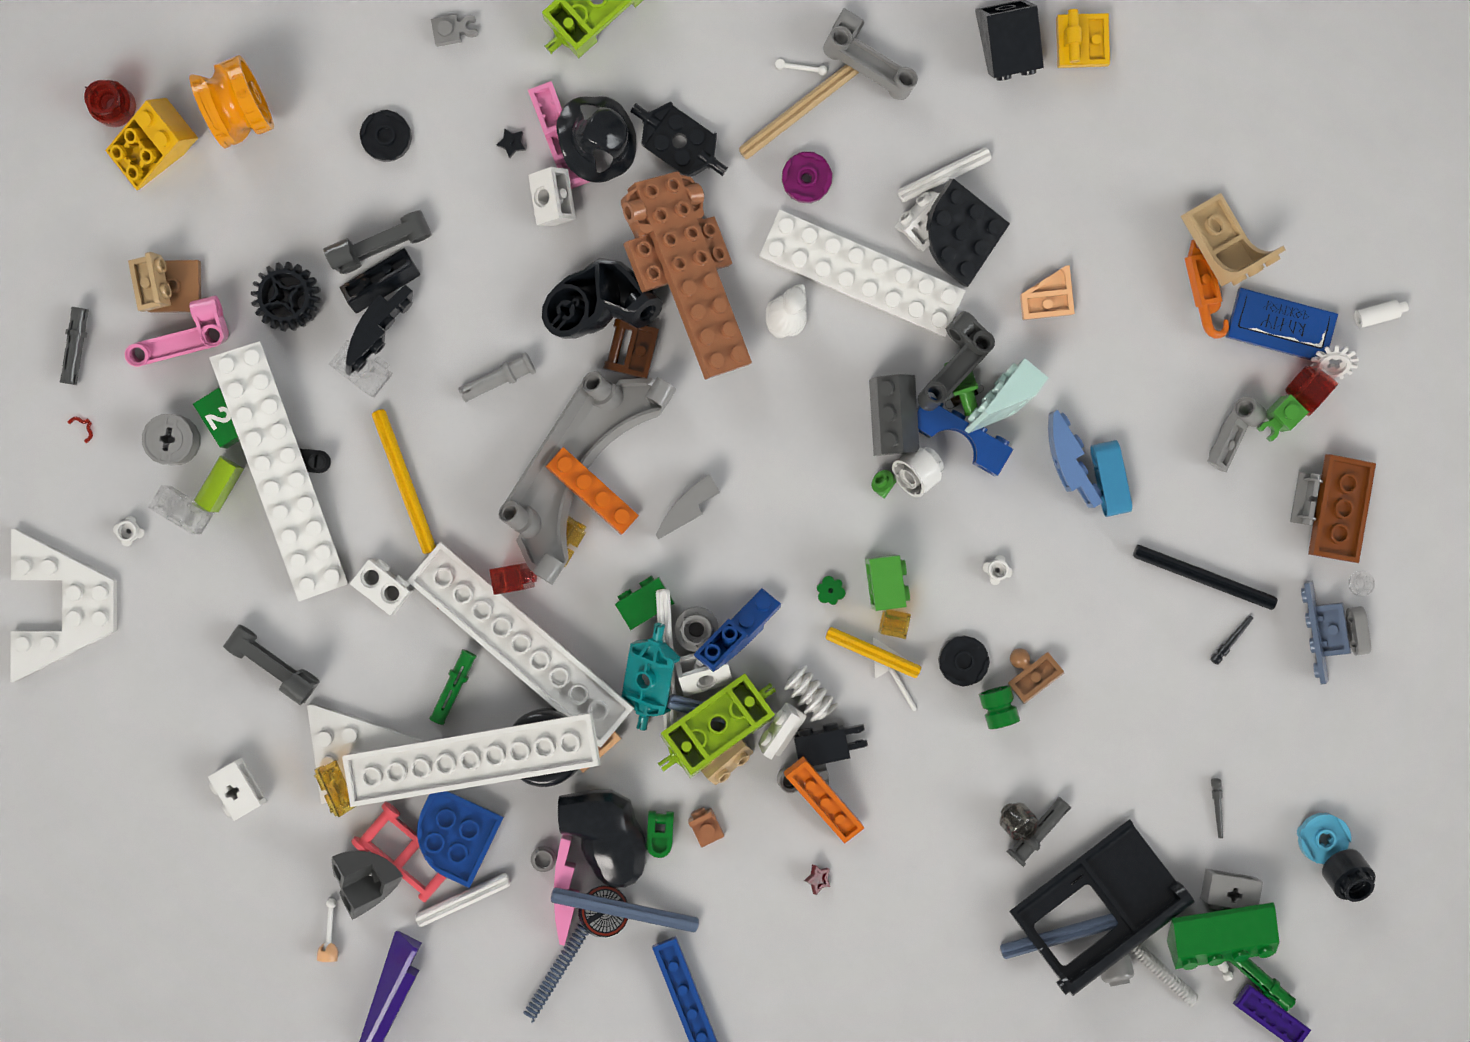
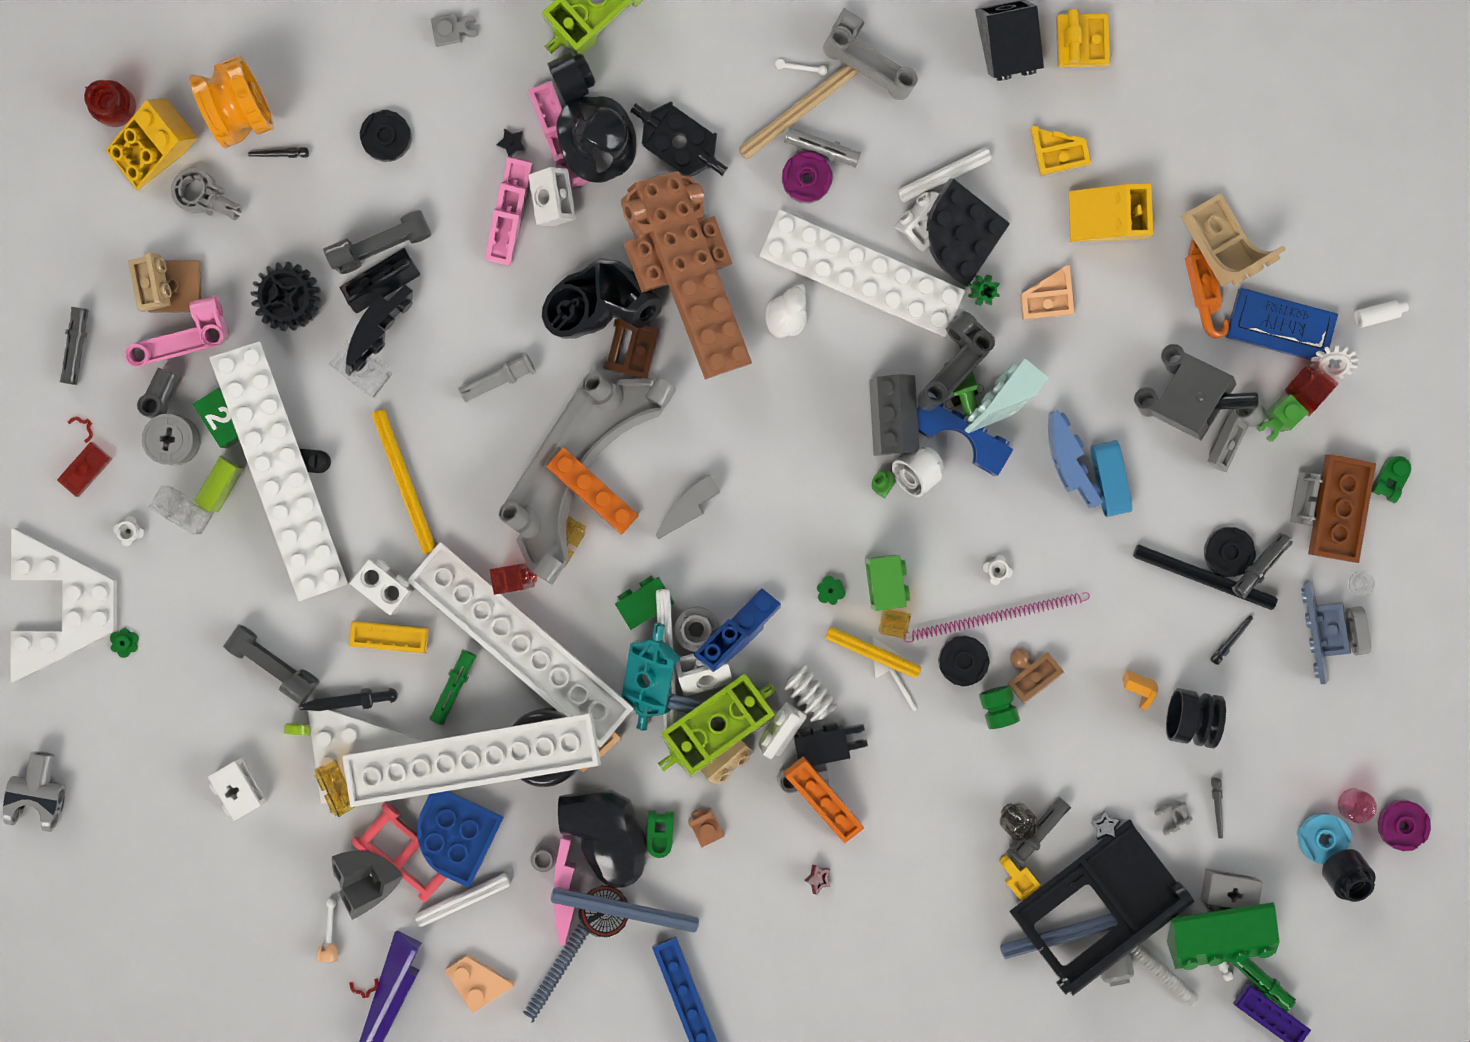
(36, 792): none -> light grey connector
(84, 469): none -> clear red plate
(130, 642): none -> green plant
(159, 390): none -> dark grey piece
(206, 197): none -> light grey pin
(297, 729): none -> lime tile
(303, 152): none -> black piece
(361, 992): none -> clear red piece
(364, 699): none -> black sword
(388, 637): none -> yellow plate
(477, 982): none -> light nougat wing
(509, 211): none -> bright pink slope
(571, 76): none -> black piece
(793, 137): none -> light grey pin
(989, 293): none -> green gear
(1000, 614): none -> dark pink piece
(1020, 880): none -> yellow plate
(1058, 152): none -> yellow wing
(1105, 826): none -> piece
(1111, 213): none -> yellow slope
(1142, 686): none -> light orange tile
(1180, 806): none -> light grey piece
(1193, 394): none -> dark grey piece
(1196, 718): none -> black wheel
(1229, 551): none -> black tile
(1255, 573): none -> dark grey pin
(1357, 805): none -> clear pink head
(1396, 470): none -> green plate
(1416, 825): none -> magenta plate

